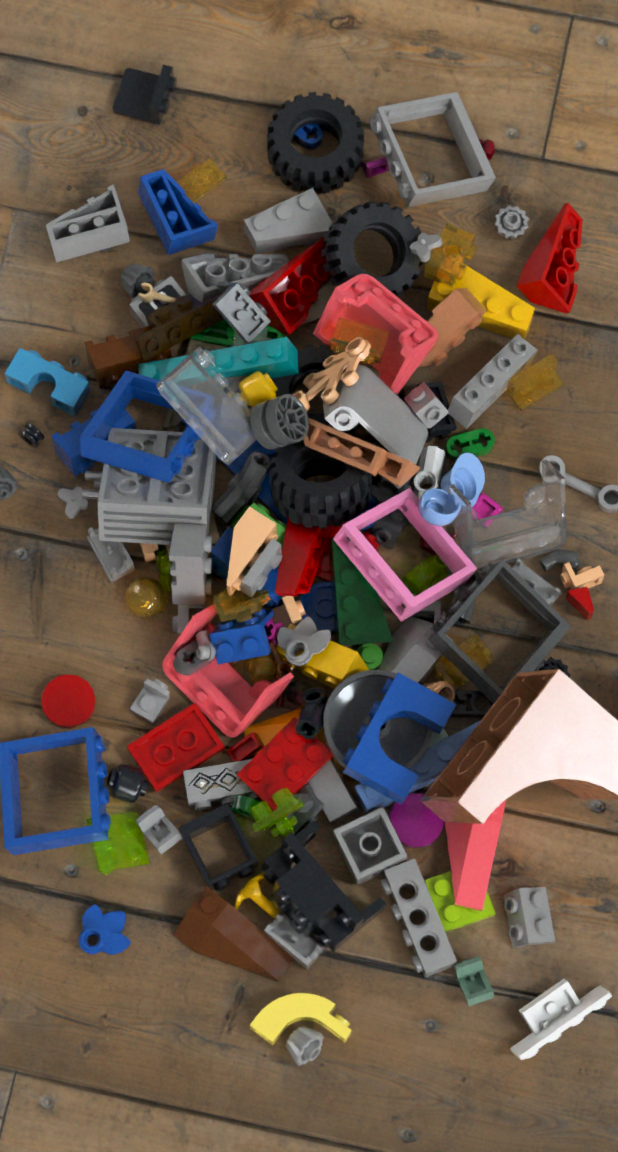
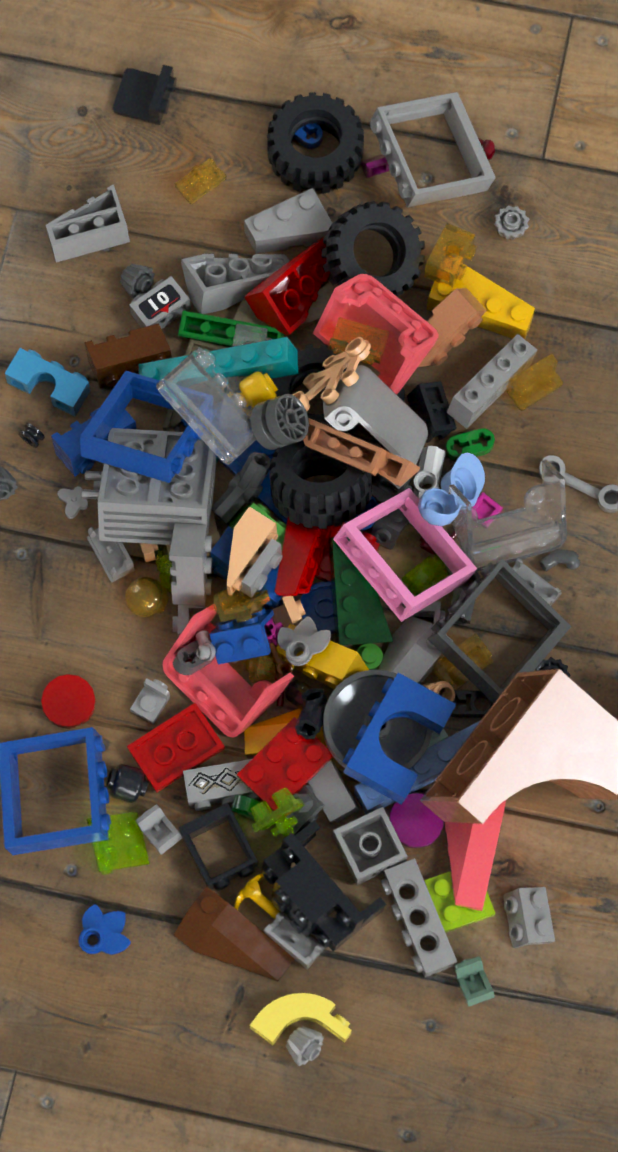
(152, 295): tan hand -> none
(173, 214): blue wedge -> none
(176, 323): dark brown bracket -> none
(240, 310): bracket -> none
(246, 747): red piece -> none
(424, 245): light grey piece -> none
(426, 405): light grey bracket -> none
(550, 270): red wedge -> none
(554, 1013): white bracket -> none
(581, 601): red slope -> none
(585, 577): light nougat bracket -> none

